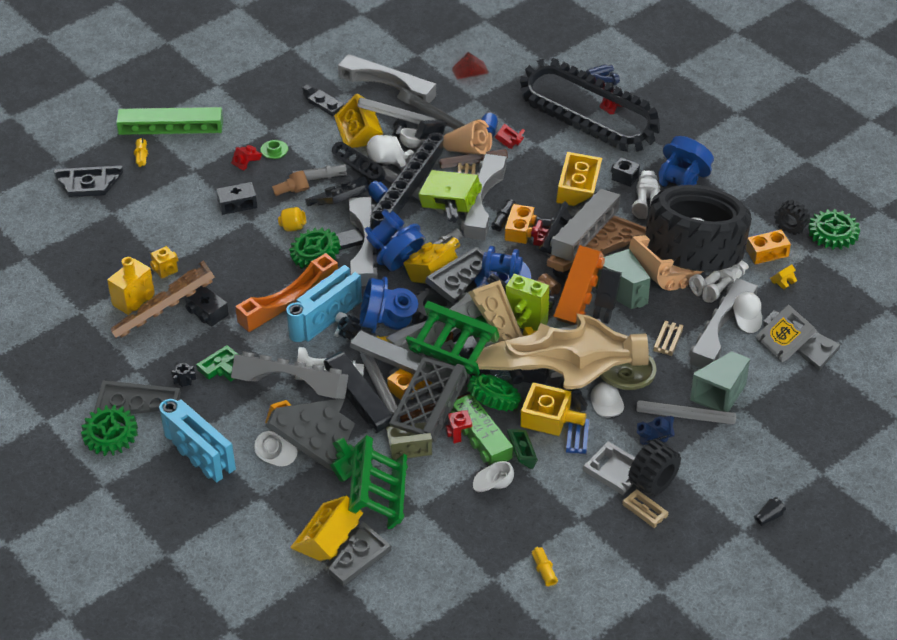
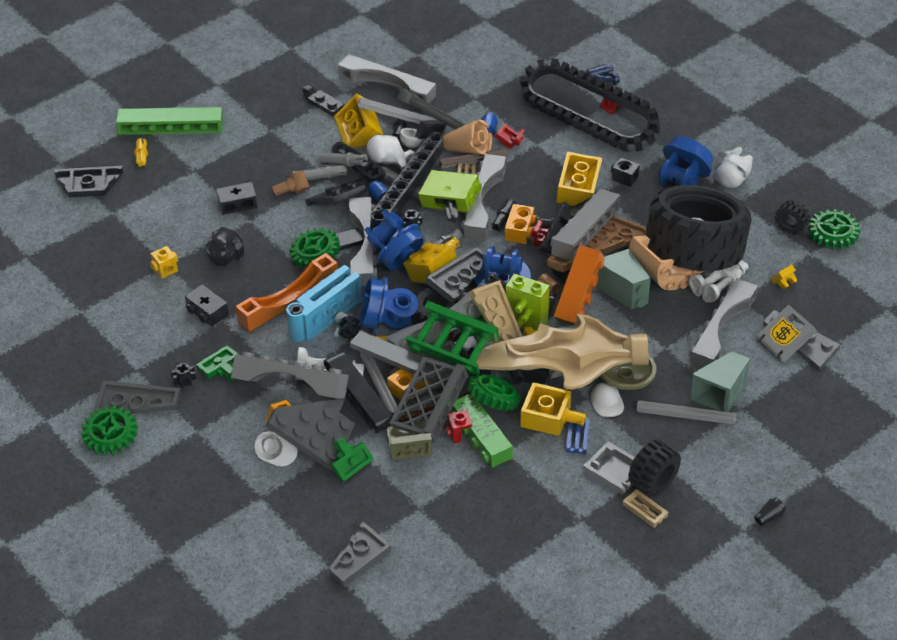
(131, 285): yellow brick -> none
(181, 287): medium nougat wing -> none
(197, 439): medium azure hinge -> none
(224, 246): none -> black helmet
(245, 154): red bracket -> none
(280, 150): bright green piece -> none
(292, 219): yellow head -> none
(327, 530): yellow slope -> none
(348, 159): none -> light grey pin
(362, 484): green fence -> none
(412, 217): none -> black gear
(469, 66): clear red slope -> none
(494, 476): white cap -> none
(523, 447): dark green slope -> none
(544, 566): yellow axle -> none
(577, 399): black axle -> none
(607, 293): black hinge -> none
(646, 188): white piece -> none
(659, 429): dark blue hips -> none
(672, 327): tan tile -> none
(728, 173): none -> white piece
(748, 312): white cap -> none
(768, 247): light orange brick -> none

